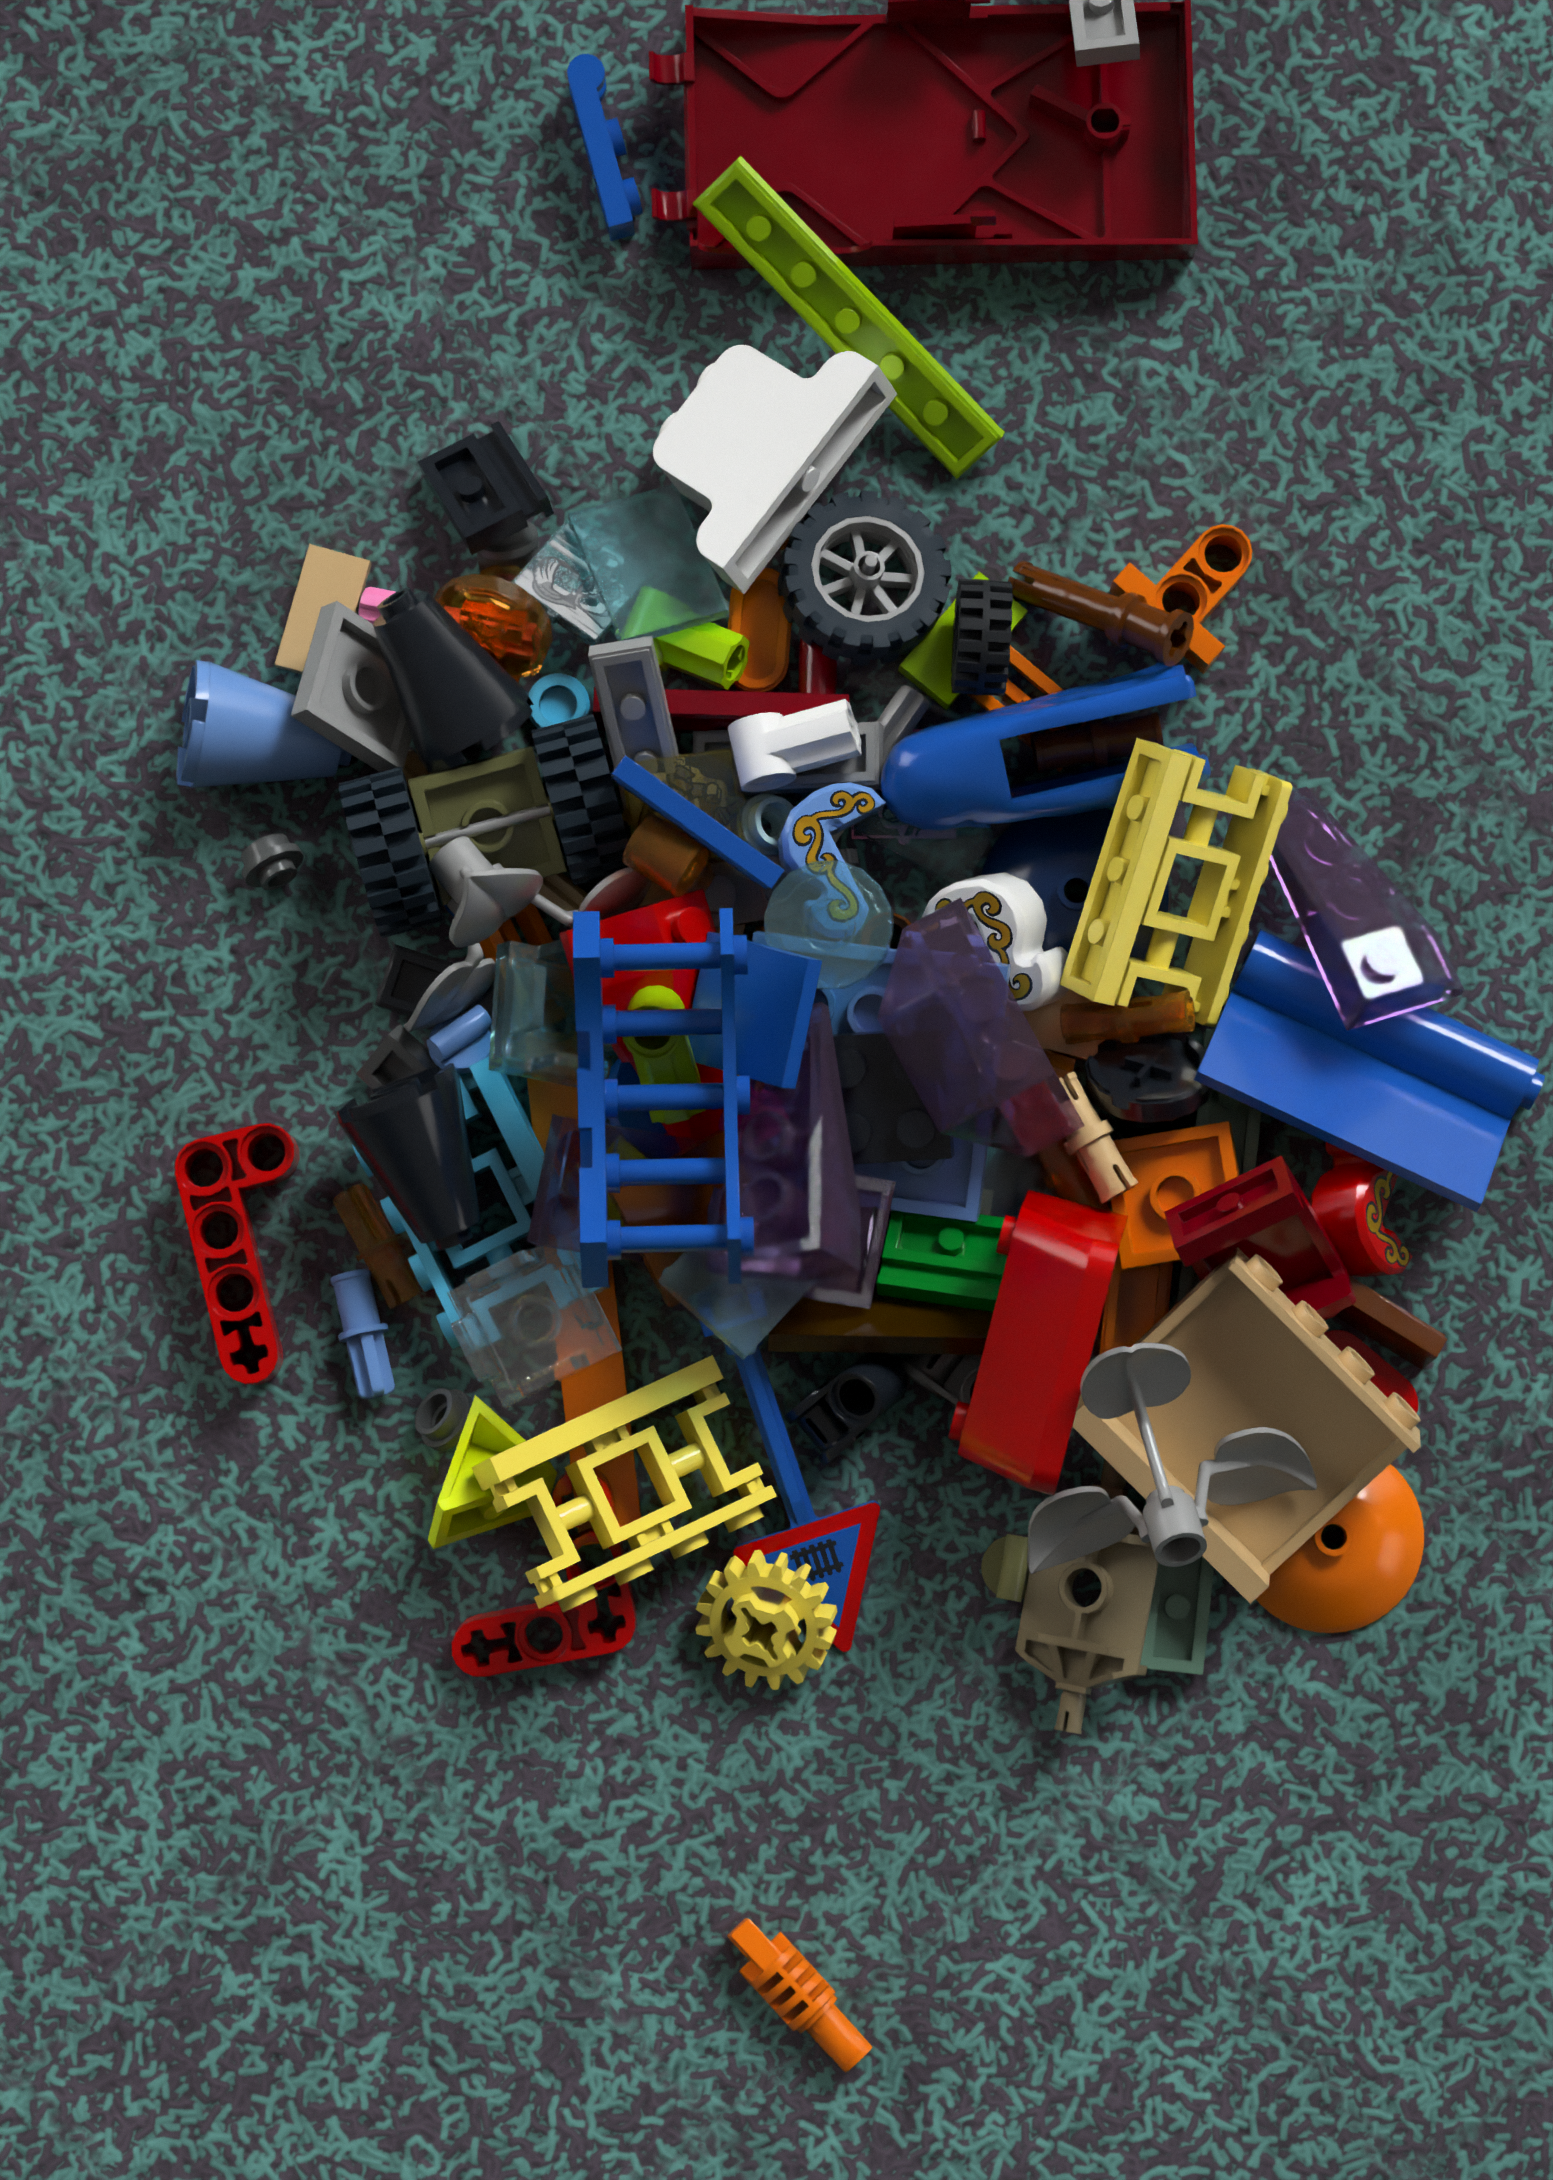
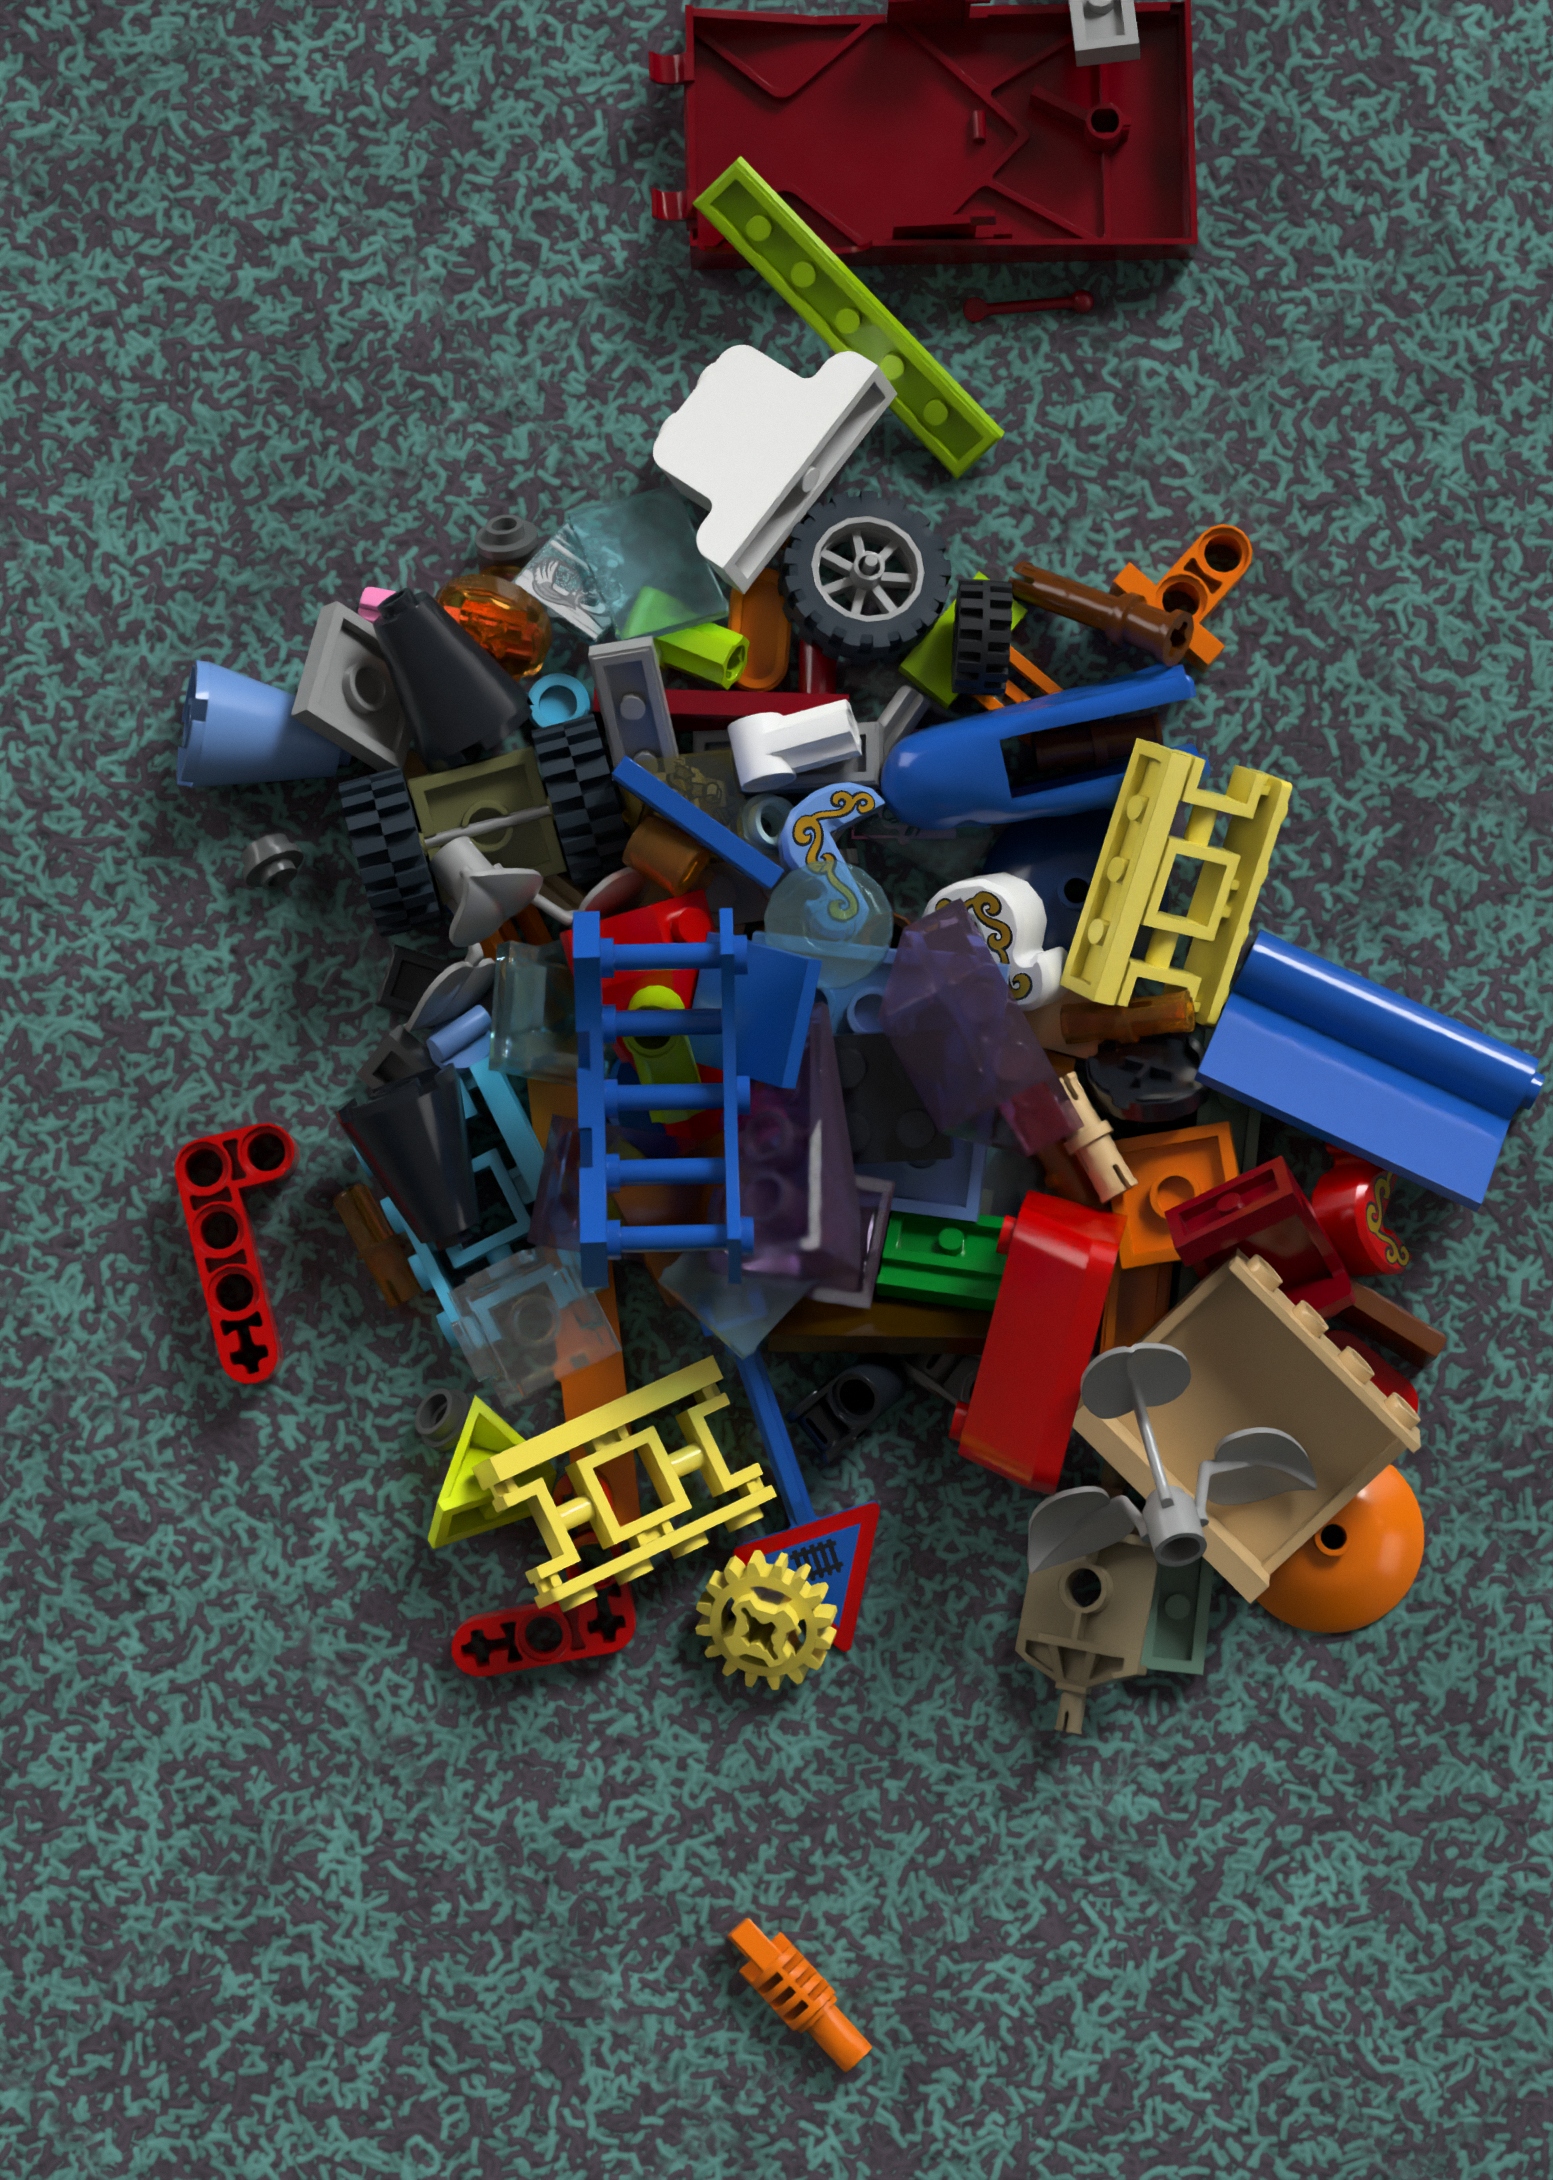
(323, 580): tan tile -> none
(363, 1333): medium blue axle -> none
(485, 488): black plate -> none
(603, 144): blue plate -> none
(977, 309): none -> dark red hinge
(1006, 1567): olive plate -> none
(1358, 925): clear purple wedge -> none

